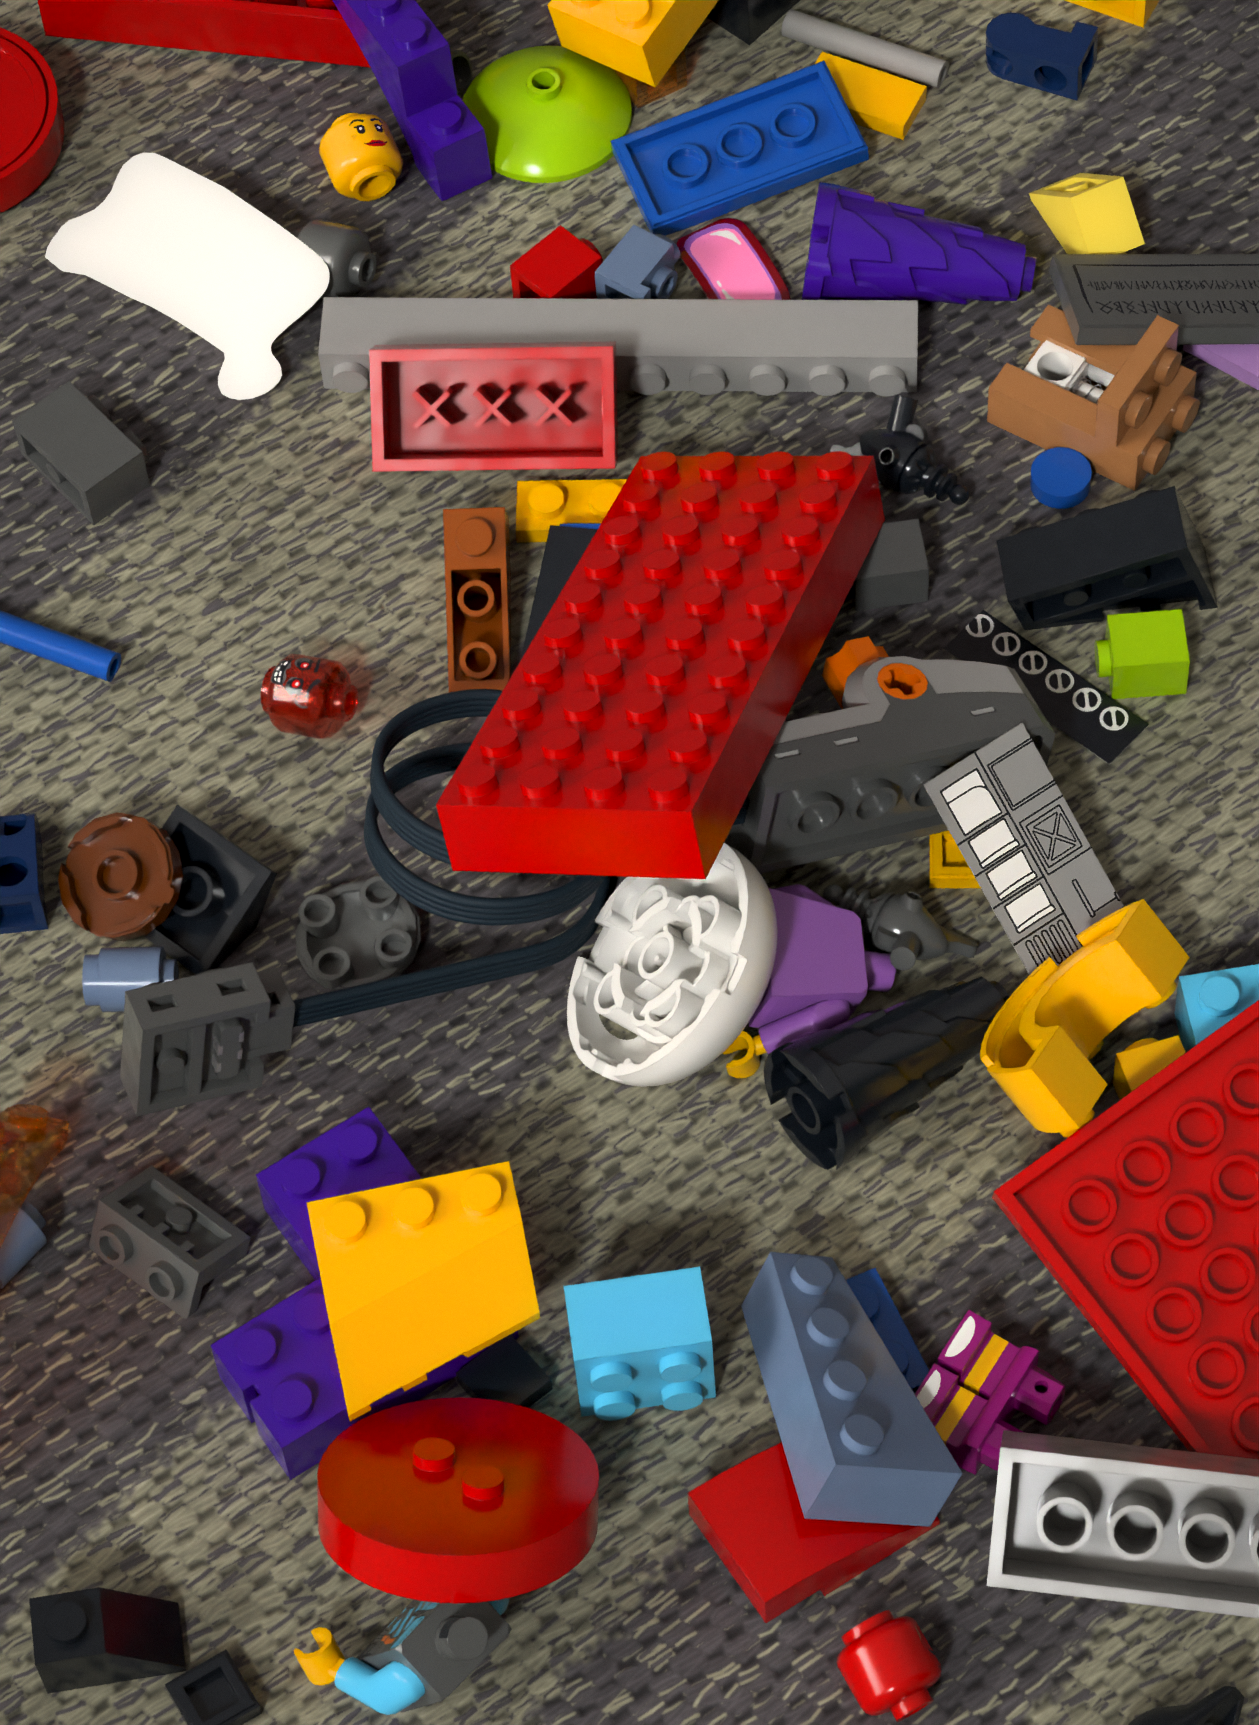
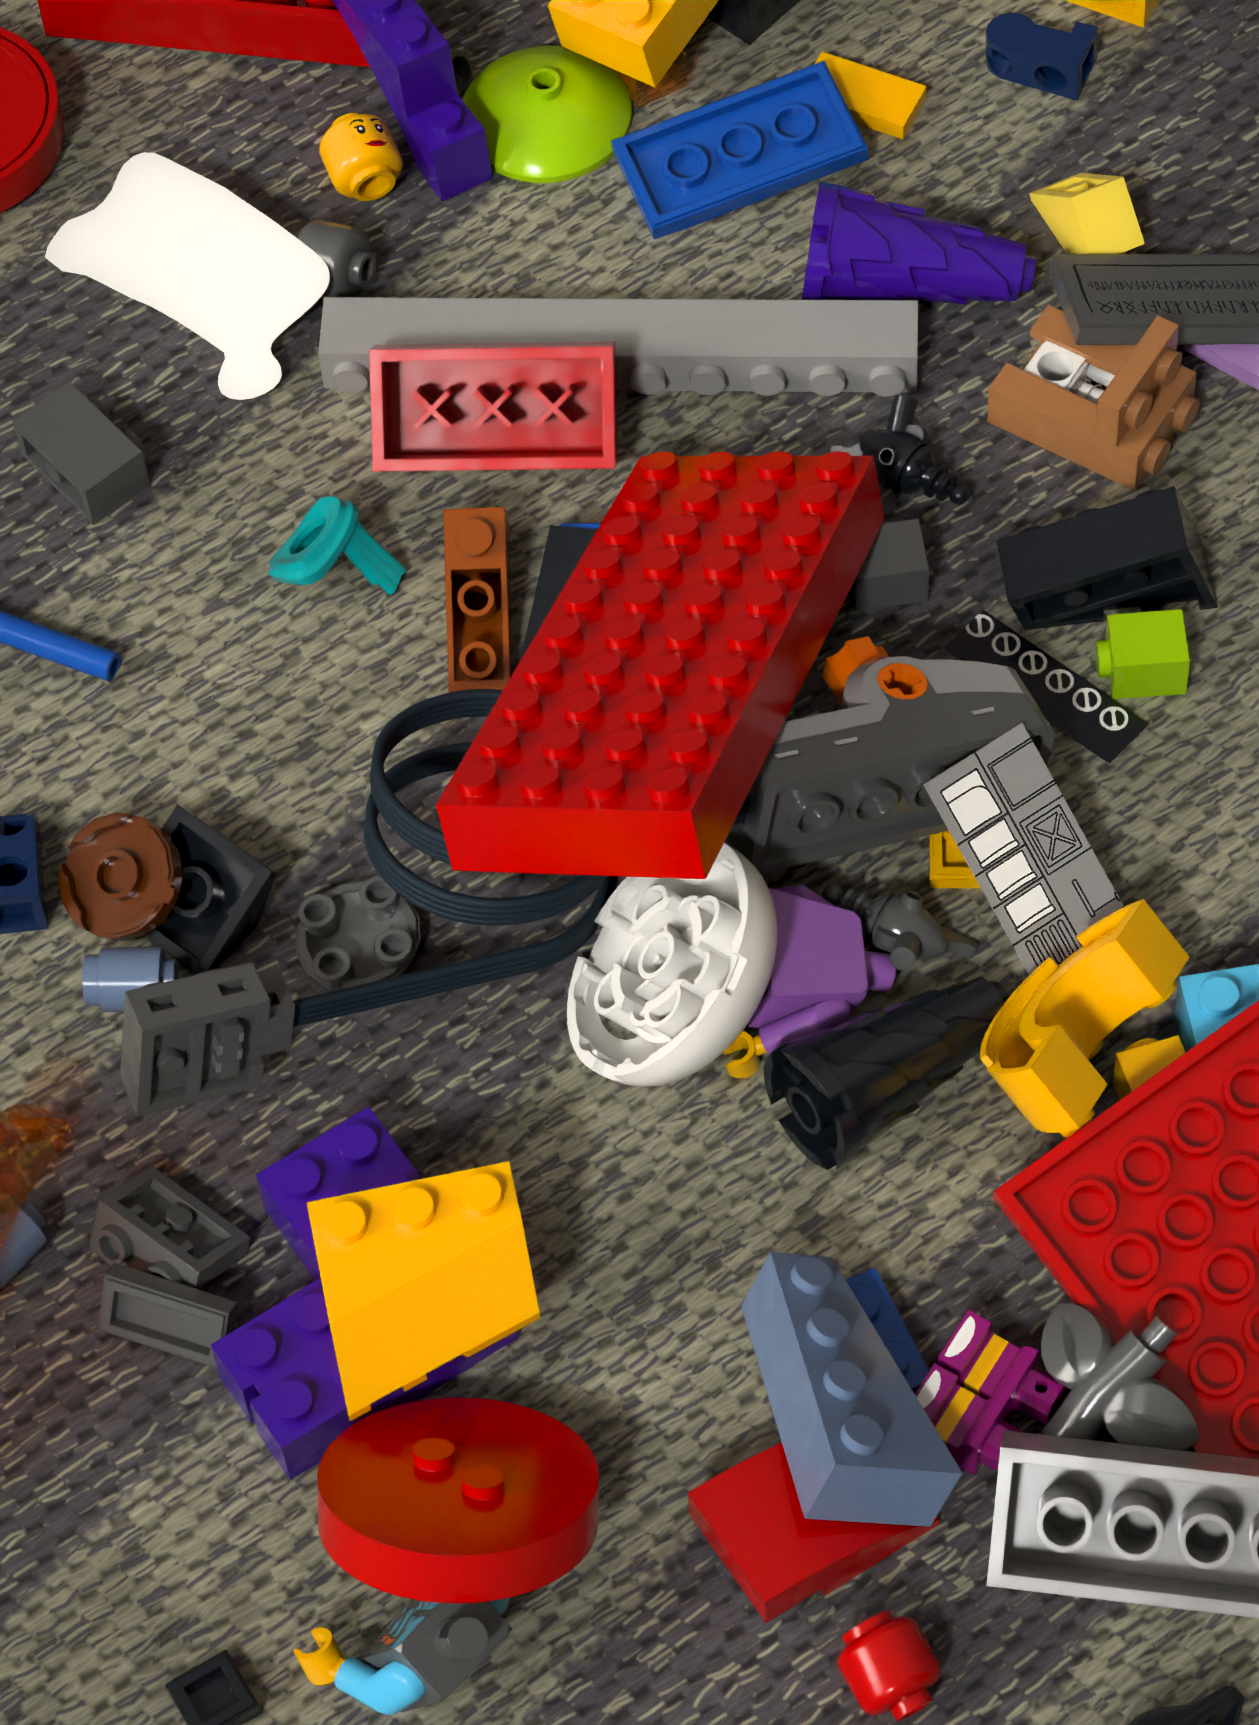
(104, 1638): black slope -> none
(164, 1314): none -> dark grey tile
(309, 696): clear red head -> none
(320, 538): none -> teal piece
(505, 1375): black tile -> none
(557, 268): red brick -> none
(561, 502): yellow plate -> none
(638, 267): sand blue brick -> none
(641, 1343): medium azure brick -> none
(731, 263): sticker -> none
(864, 48): light grey piece -> none
(1060, 477): blue tile -> none
(1114, 1382): none -> dark grey plant

